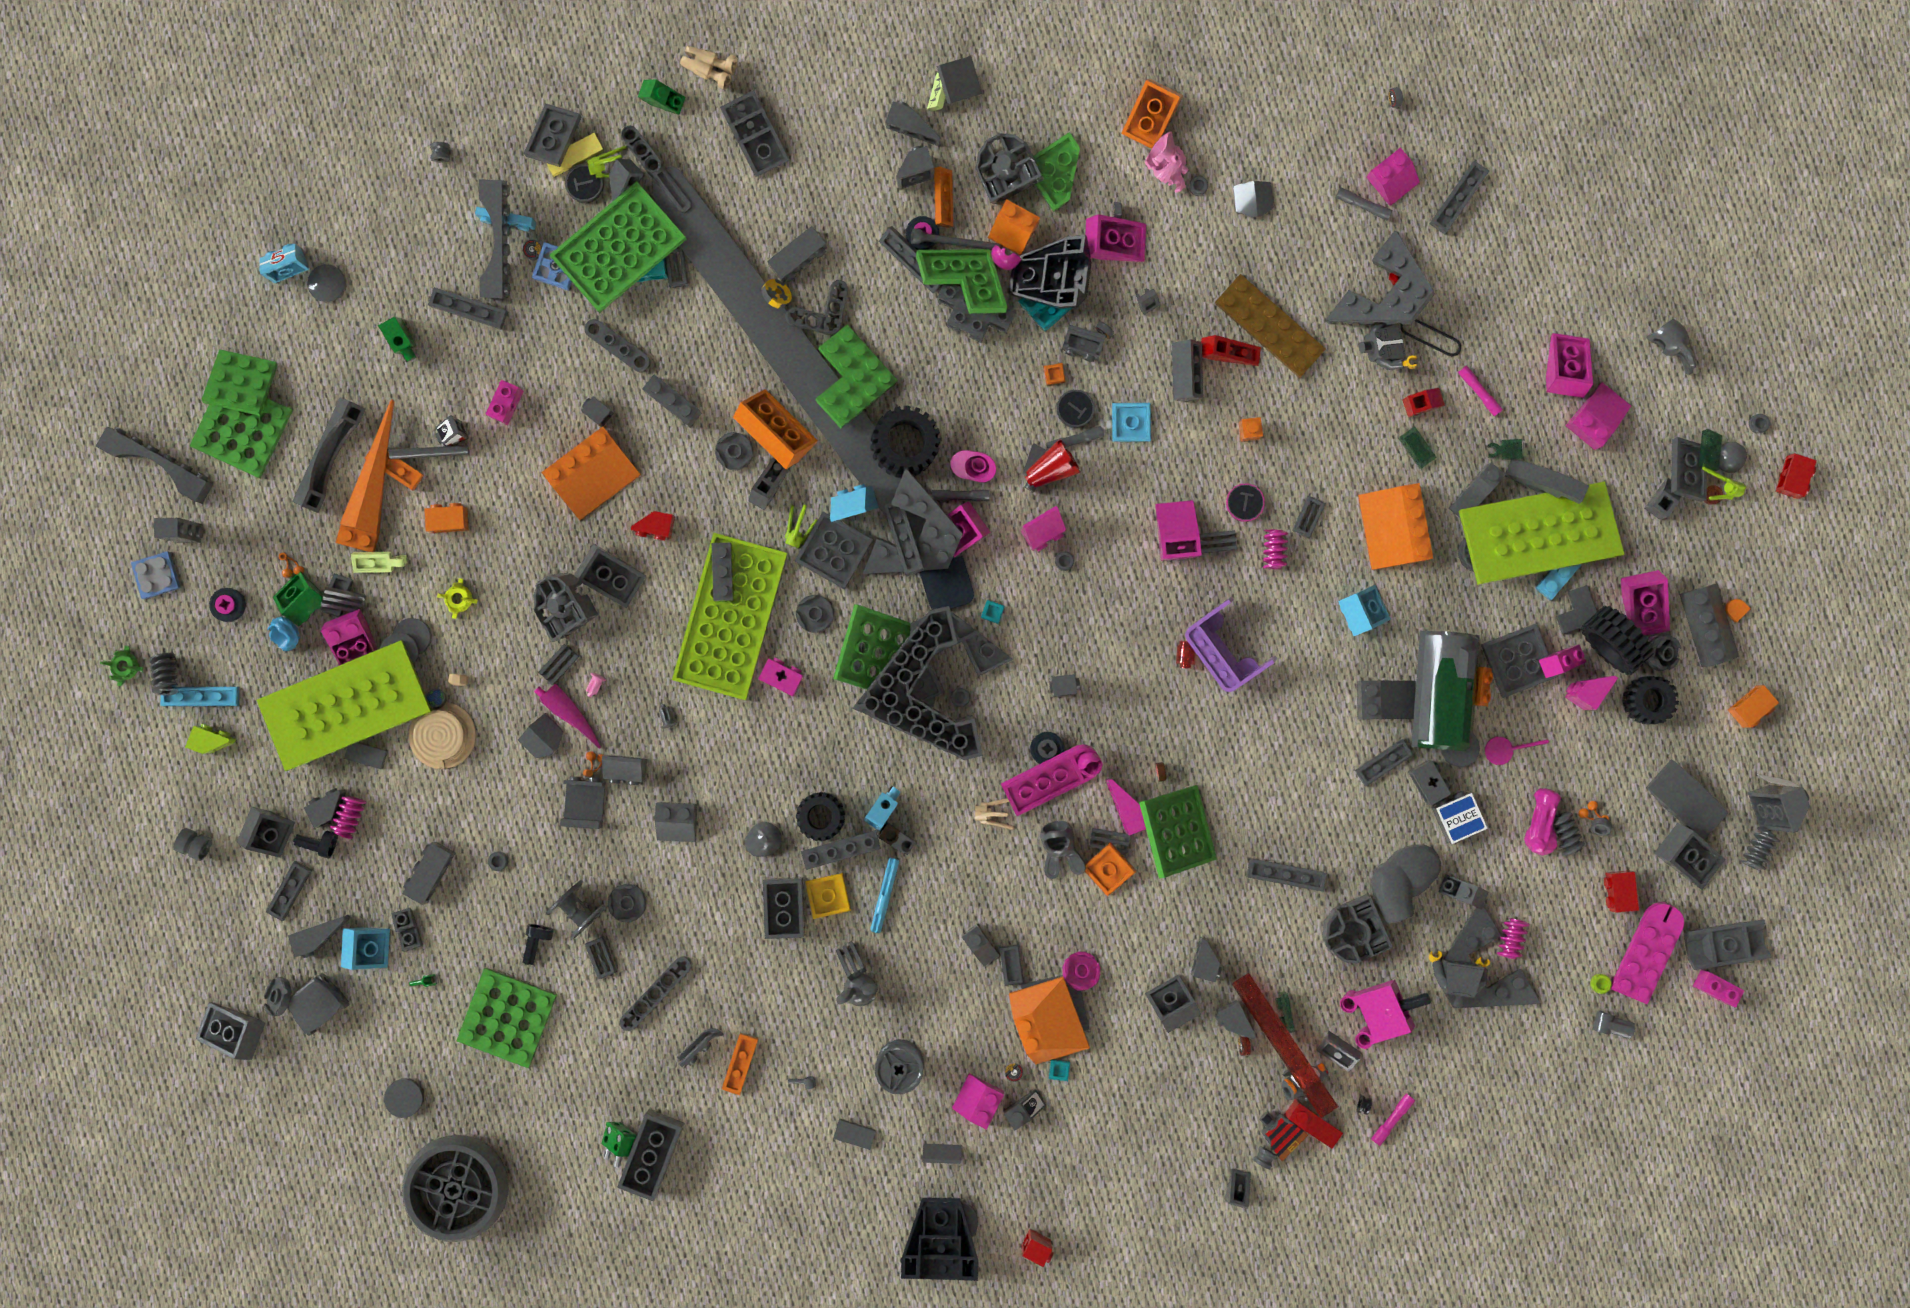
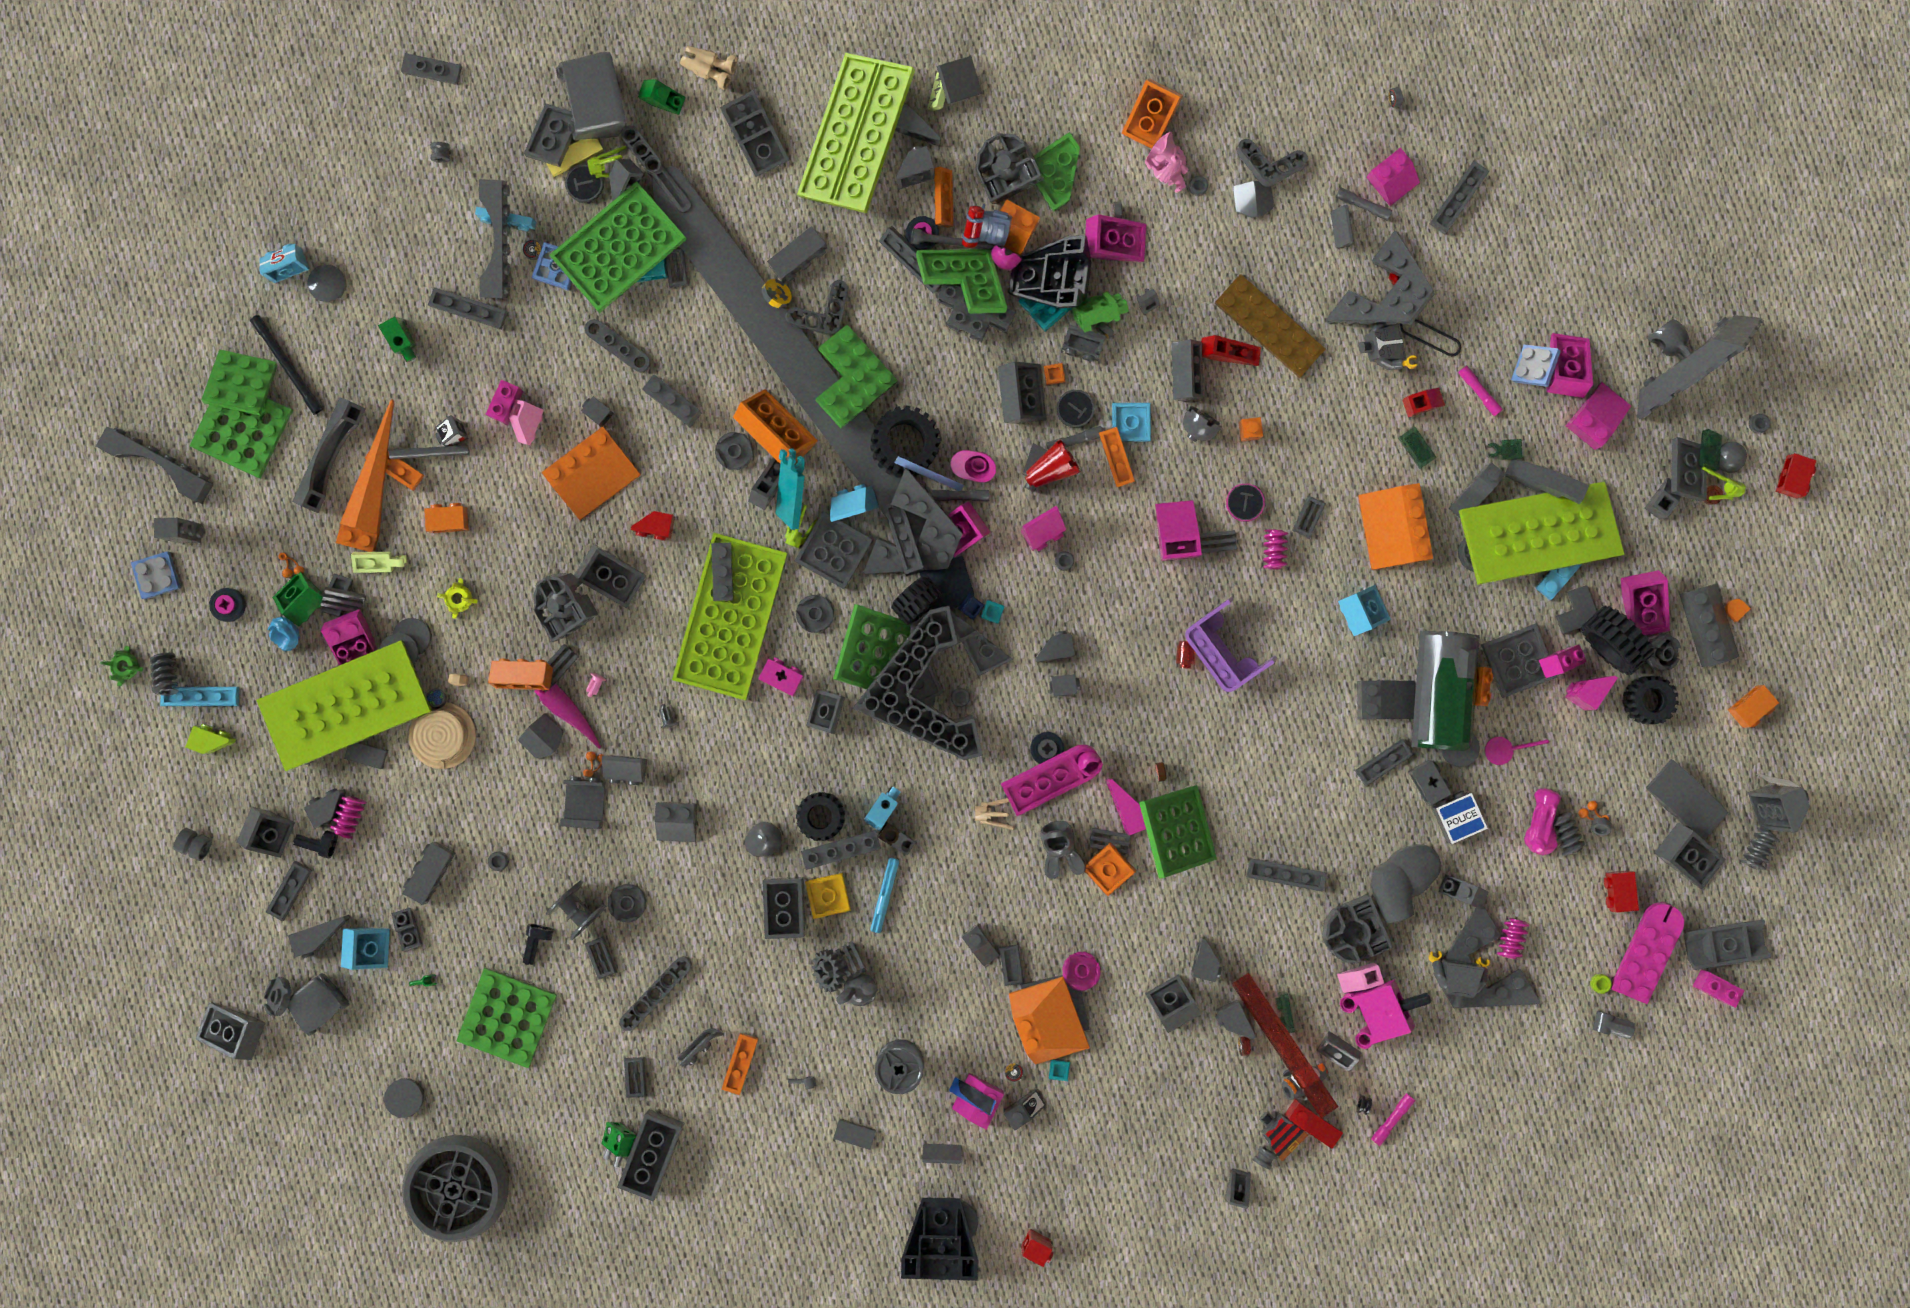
(264, 332): none -> black piece
(431, 69): none -> dark grey plate
(520, 674): none -> orange brick
(525, 421): none -> bright pink slope
(593, 96): none -> dark grey windscreen
(634, 1060): none -> dark grey tile
(790, 488): none -> teal tile
(825, 711): none -> dark grey slope
(828, 970): none -> dark grey gear
(856, 132): none -> lime plate
(916, 600): none -> black tyre
(928, 473): none -> light blue sticker
(971, 606): none -> dark blue tile
(972, 1096): none -> black sticker
(986, 226): none -> sand blue piece
(1021, 392): none -> dark grey slope
(1057, 647): none -> dark grey slope
(1099, 309): none -> bright green hips
(1116, 457): none -> orange plate
(1200, 425): none -> dark grey cylinder
(1268, 168): none -> dark grey beam
(1342, 227): none -> dark grey slope
(1360, 978): none -> bright pink slope
(1536, 365): none -> piece
(1726, 342): none -> dark grey wedge

